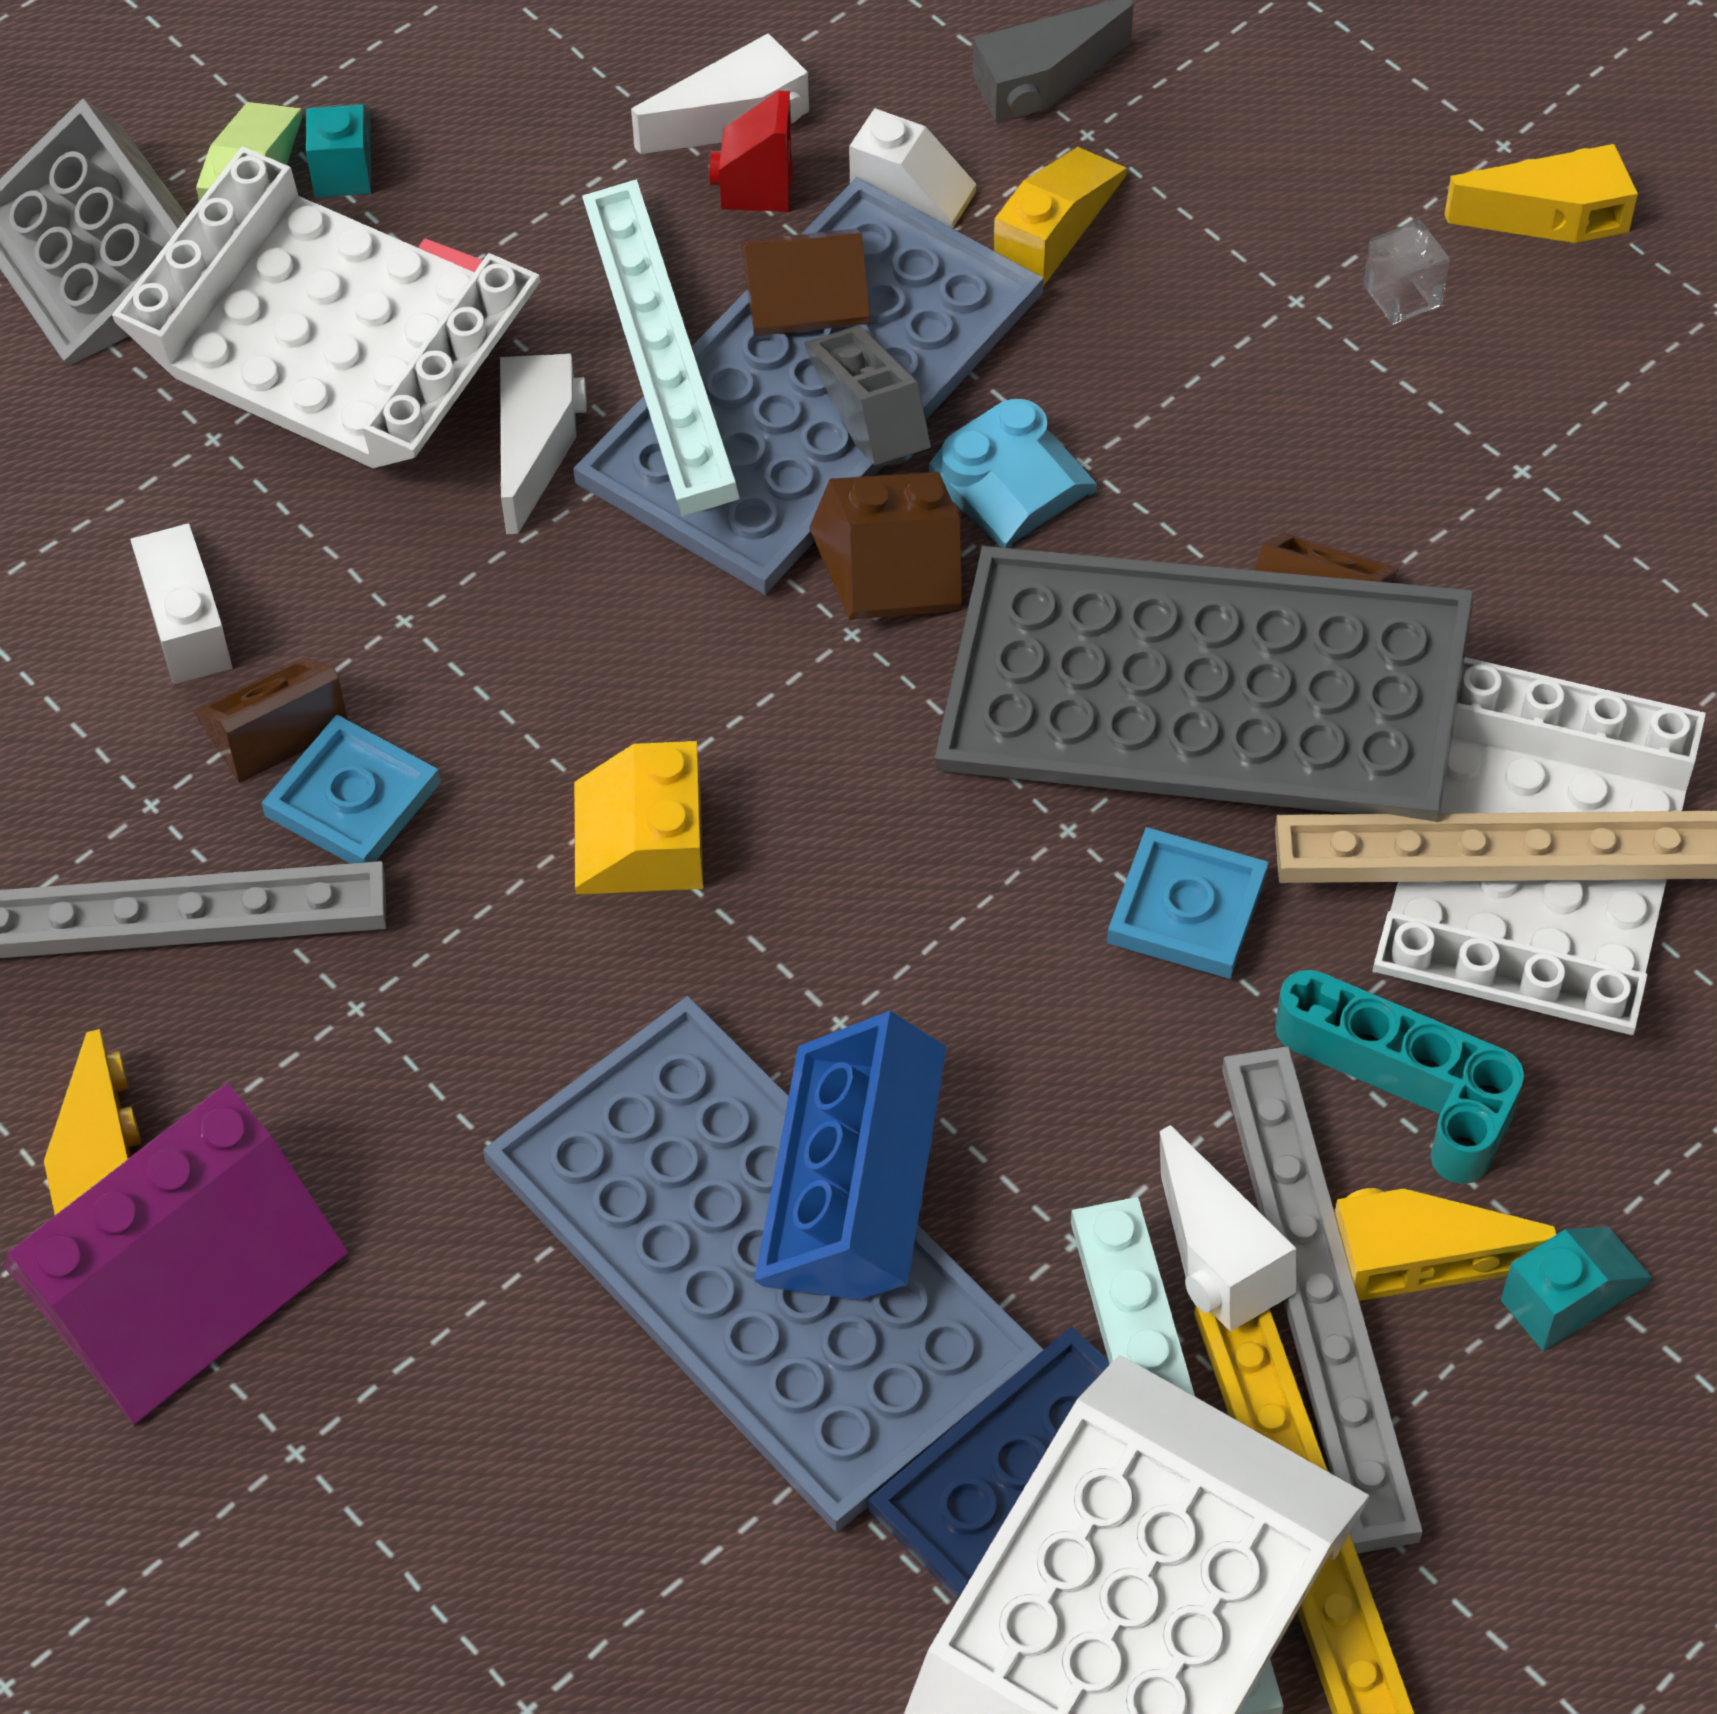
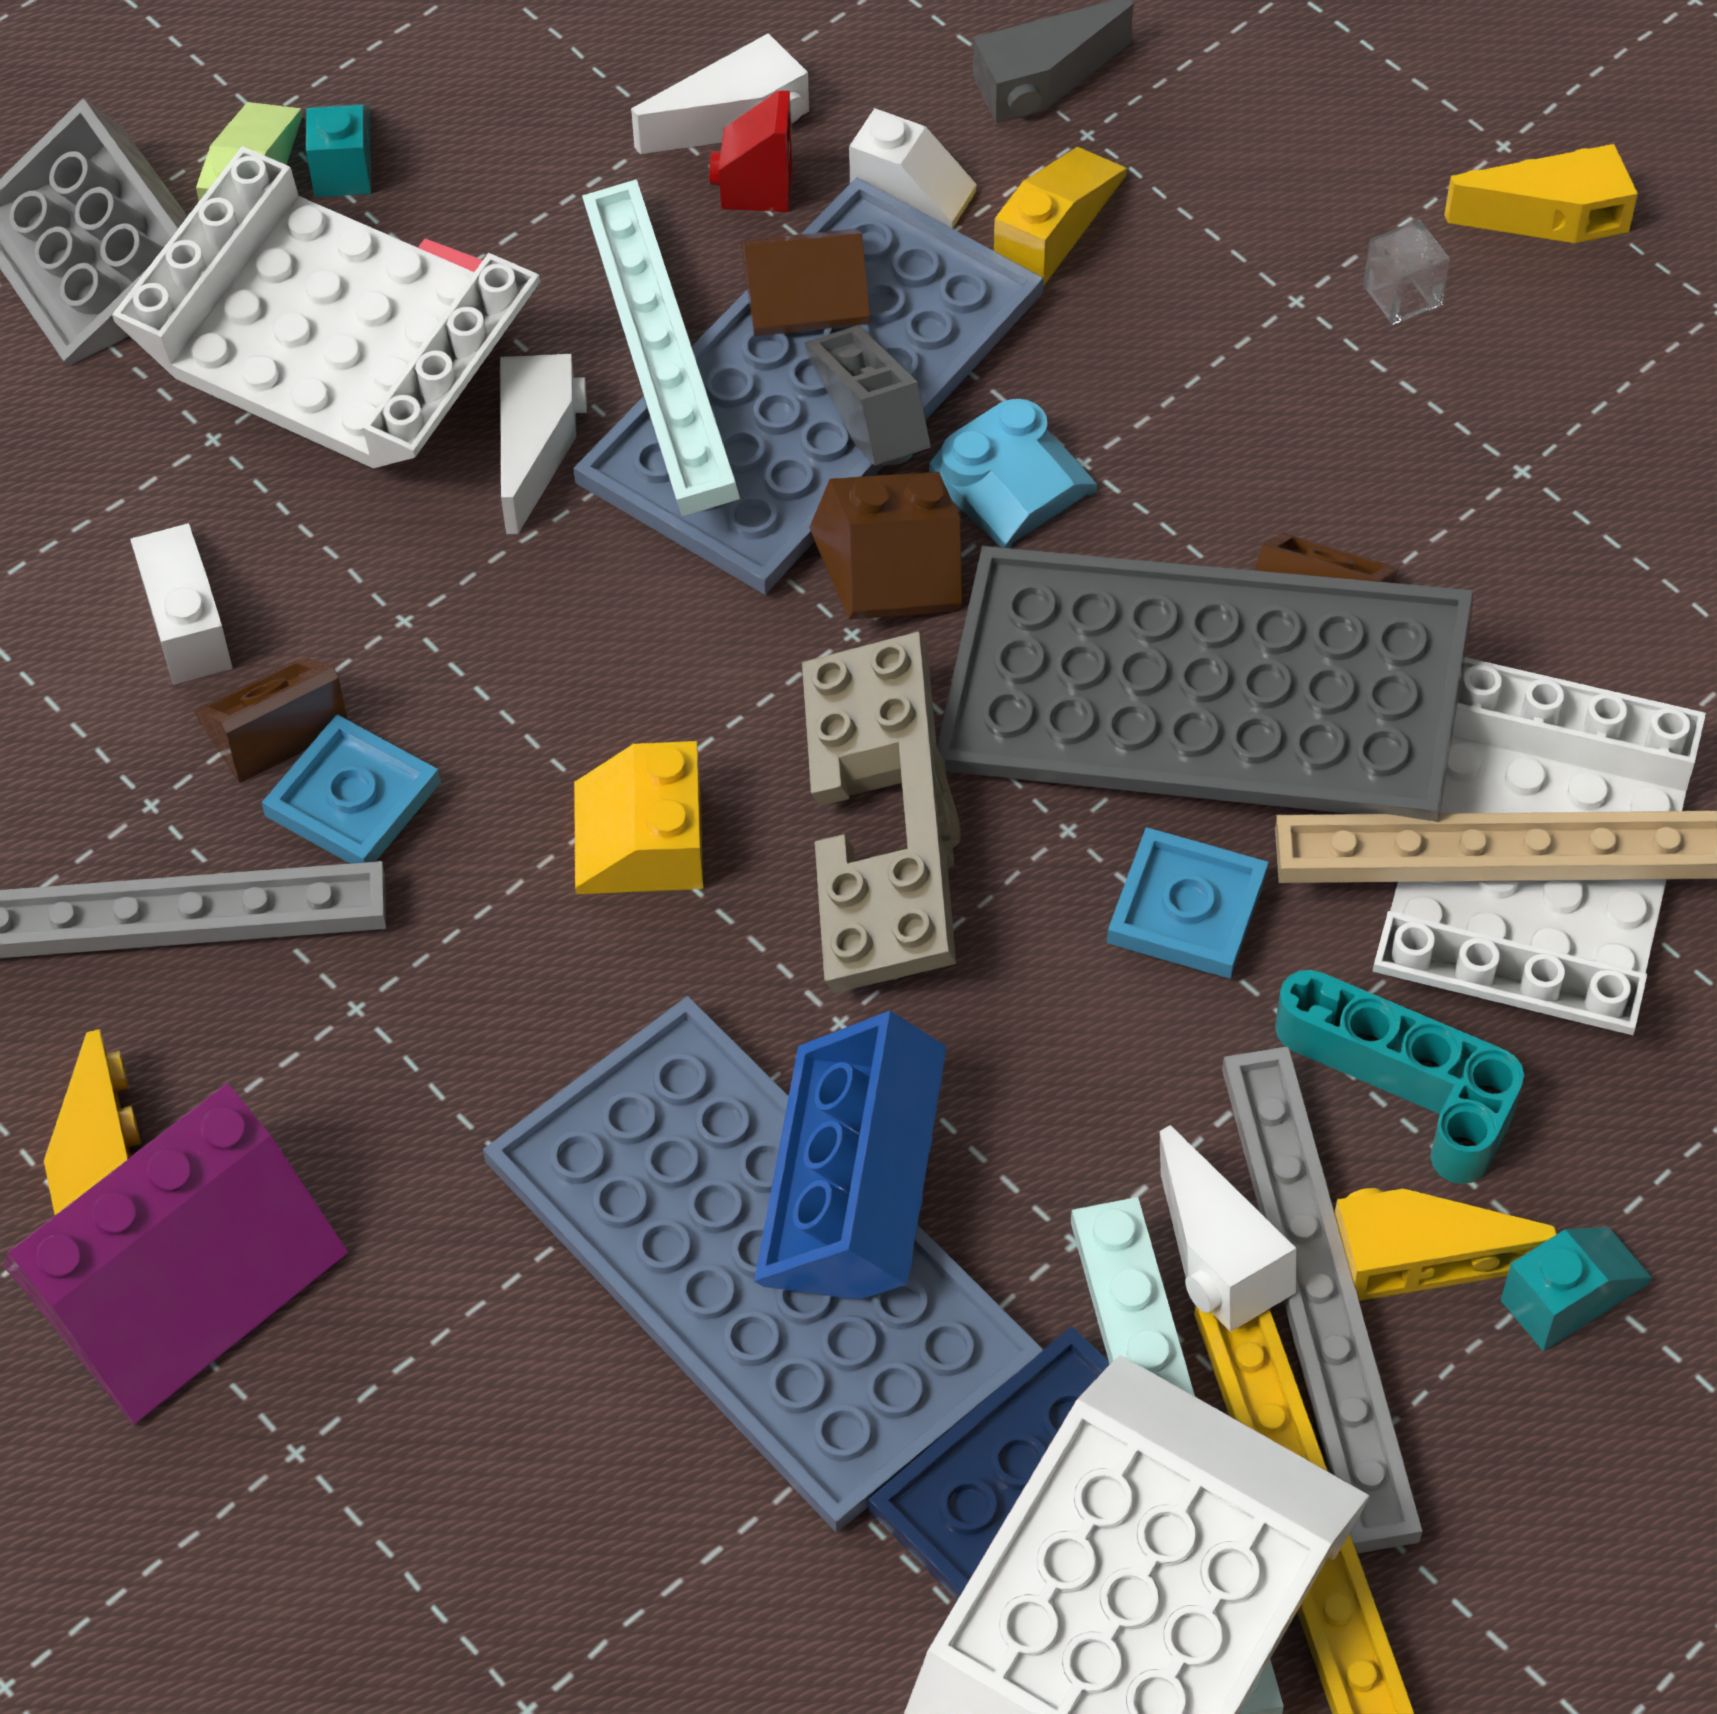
(867, 732): none -> plate

